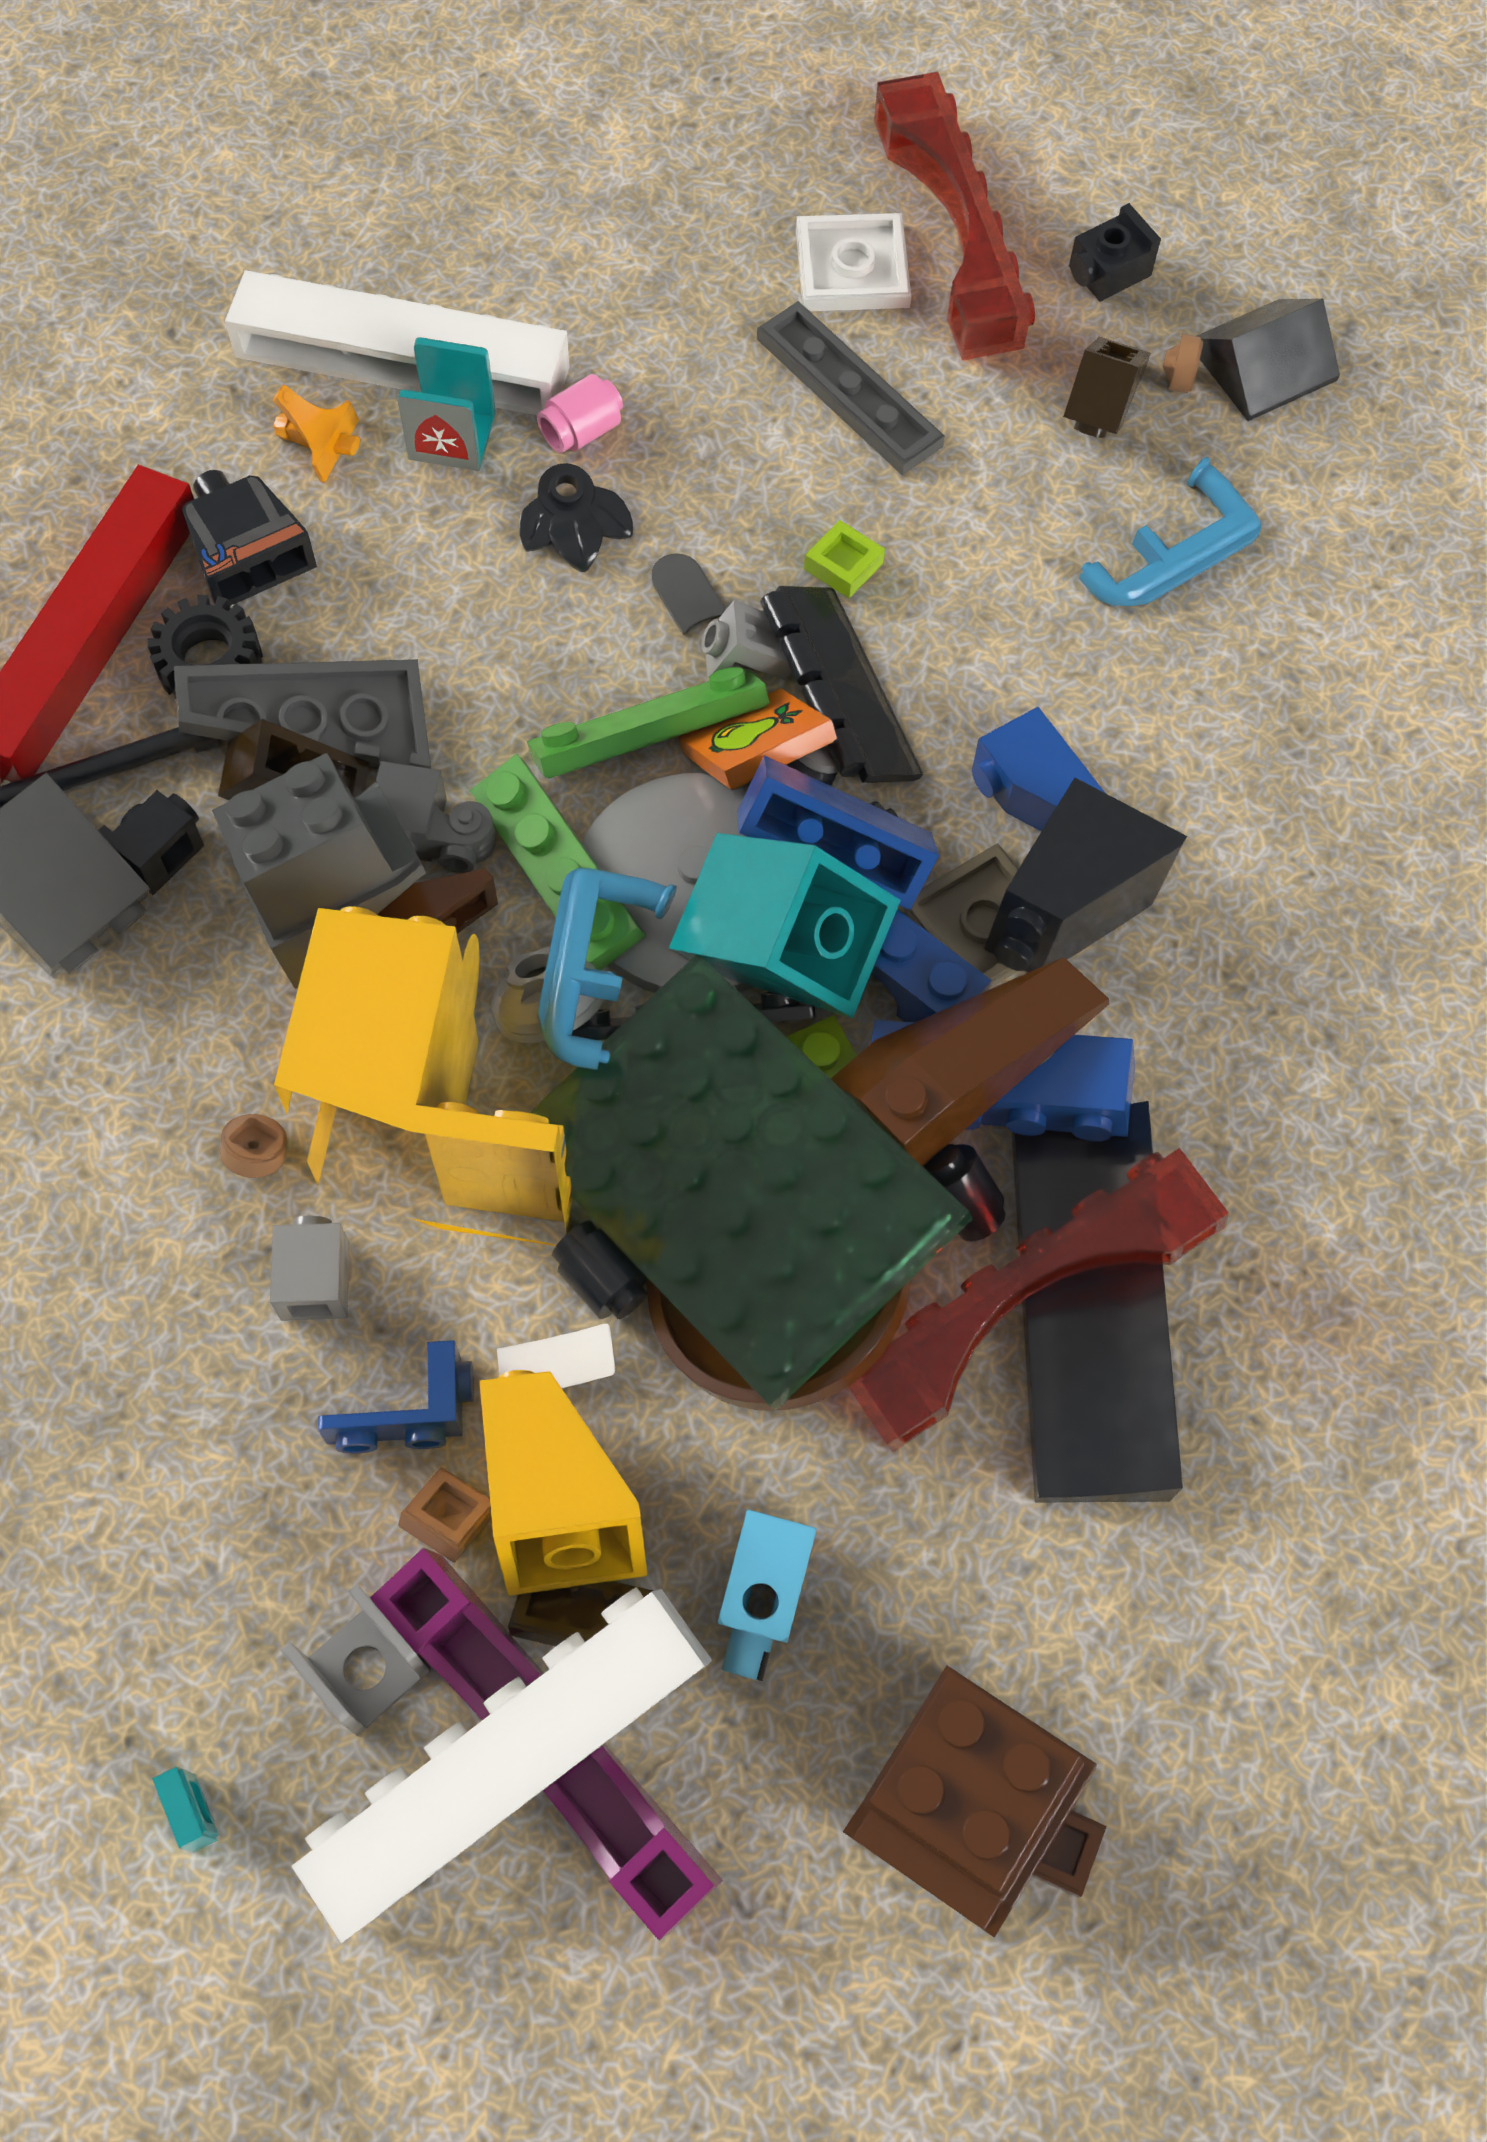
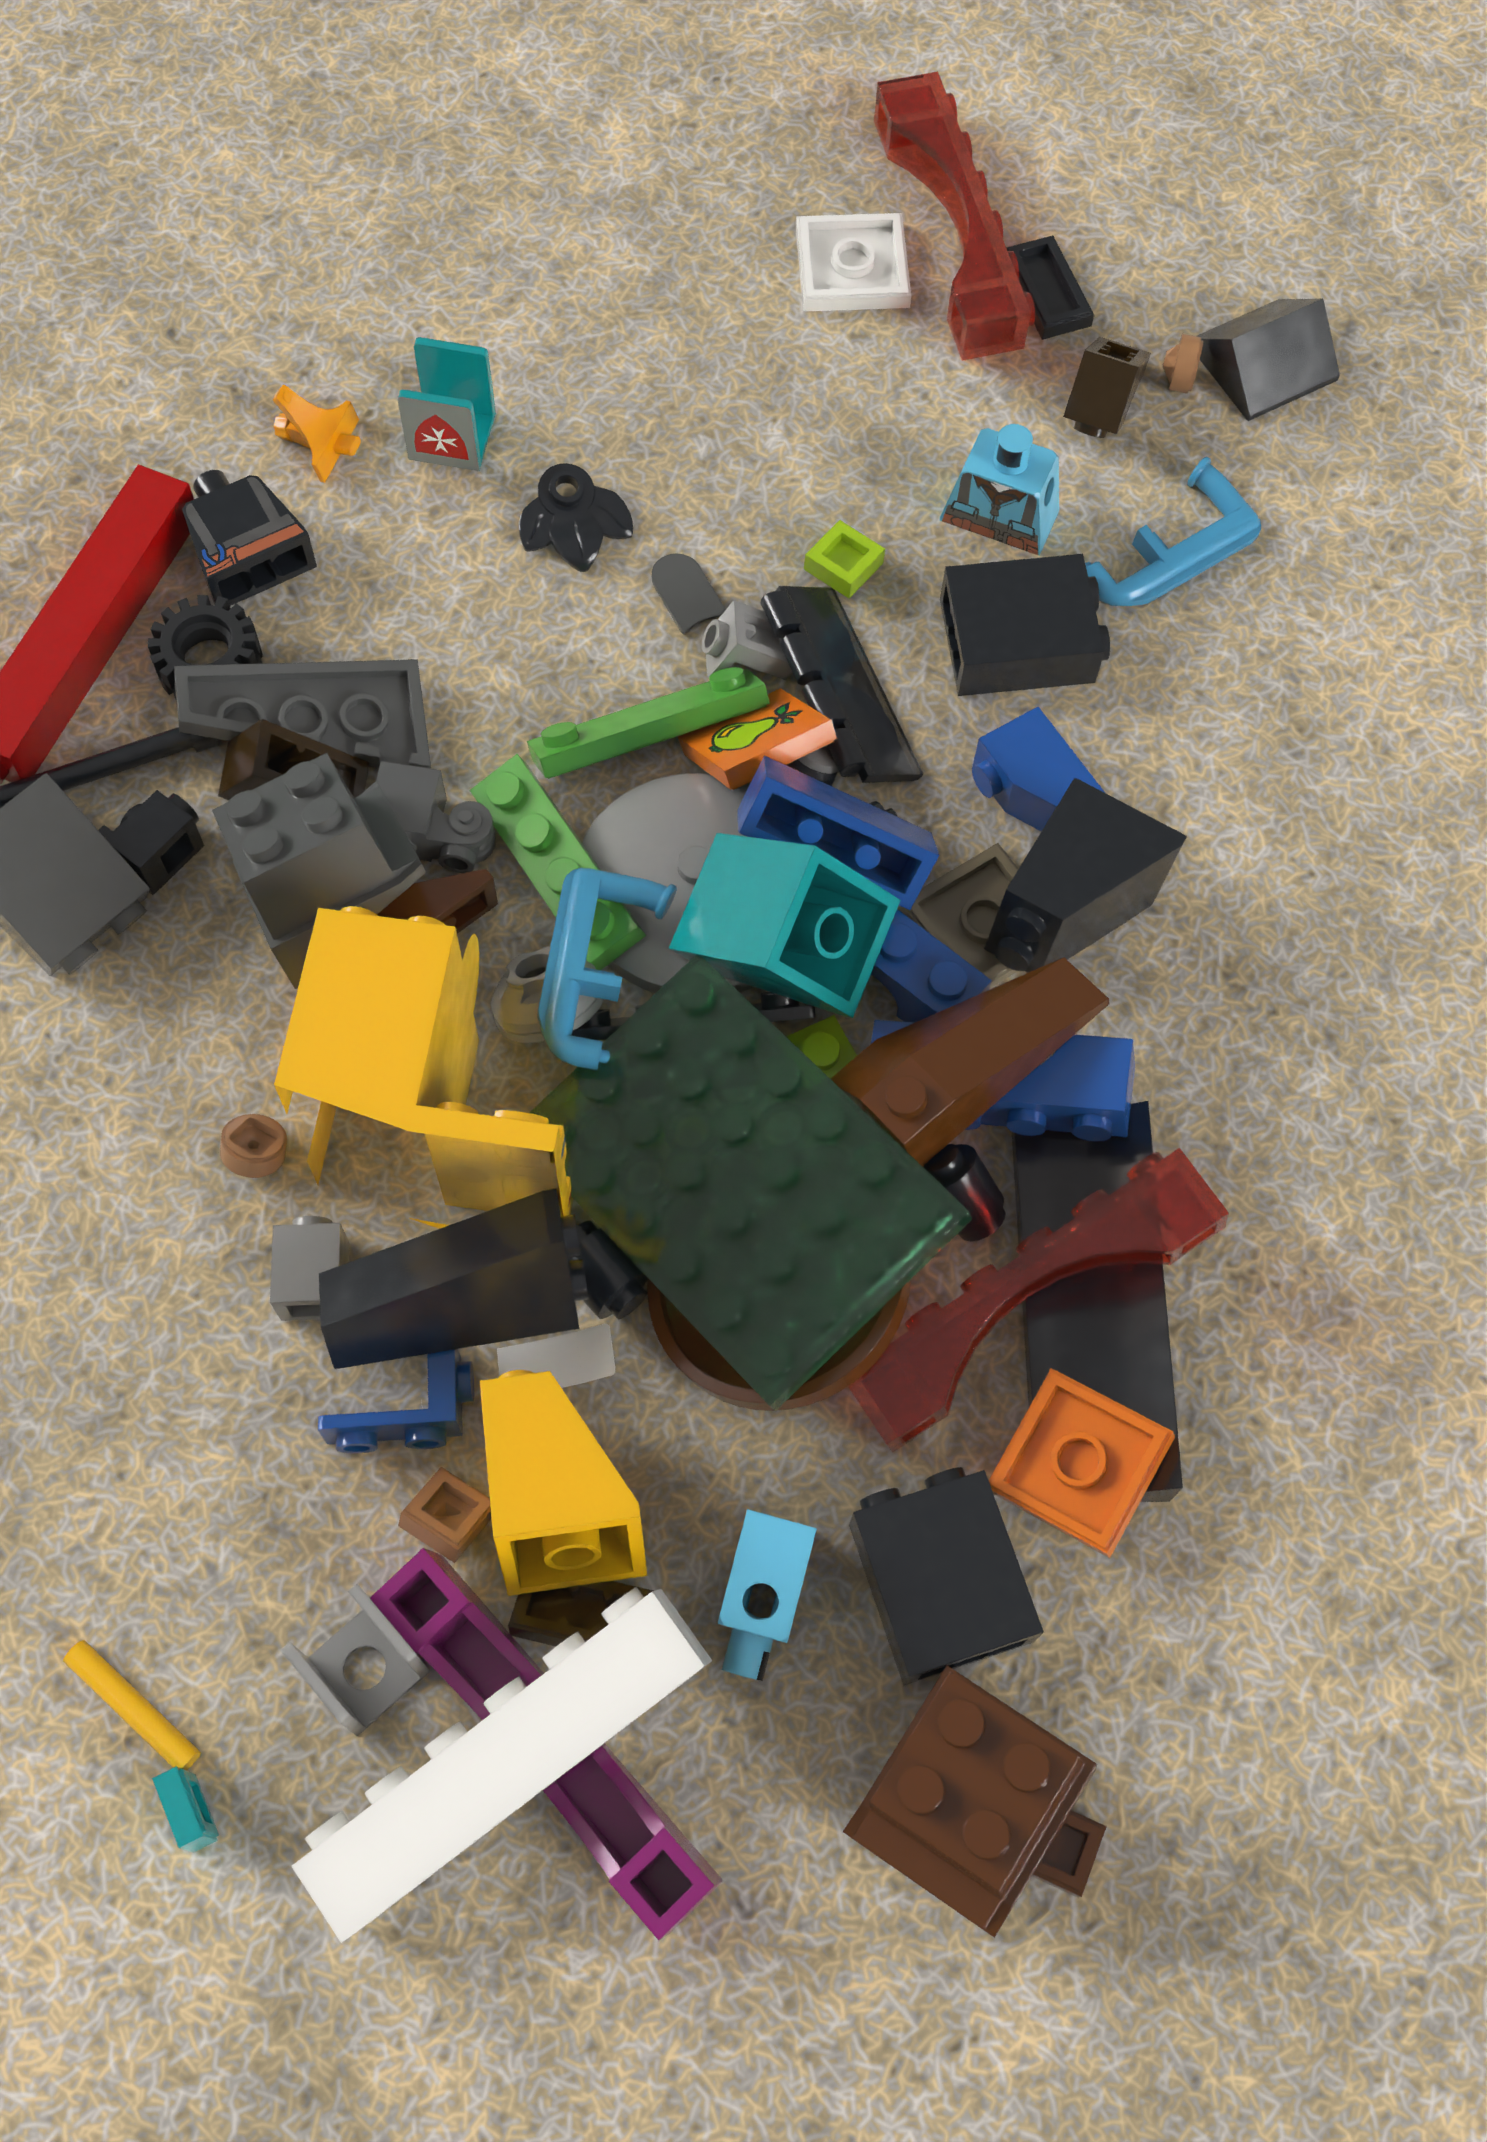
(131, 1706): none -> yellow piece
(375, 335): white brick -> none
(458, 1286): none -> black slope
(580, 414): bright pink brick -> none
(850, 388): dark grey tile -> none
(943, 1574): none -> black brick
(1007, 489): none -> medium azure torso
(1023, 624): none -> black brick
(1054, 289): none -> black tile
(1080, 1462): none -> orange tile
(1114, 254): black brick -> none

